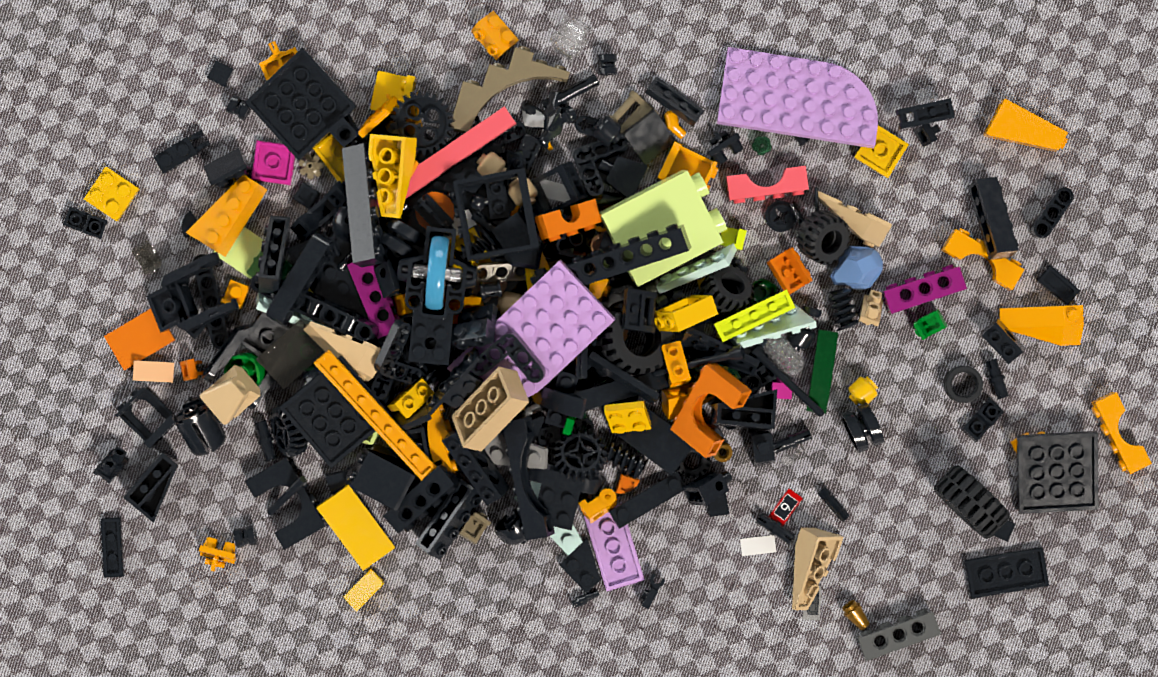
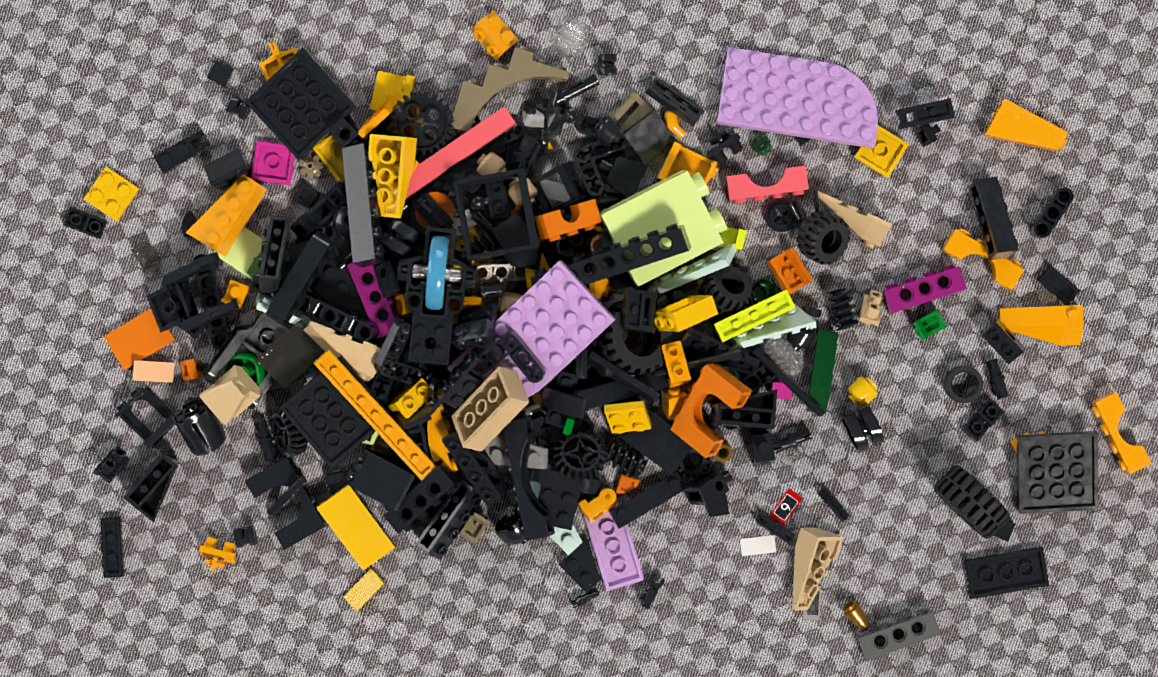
(858, 268): medium blue helmet -> none

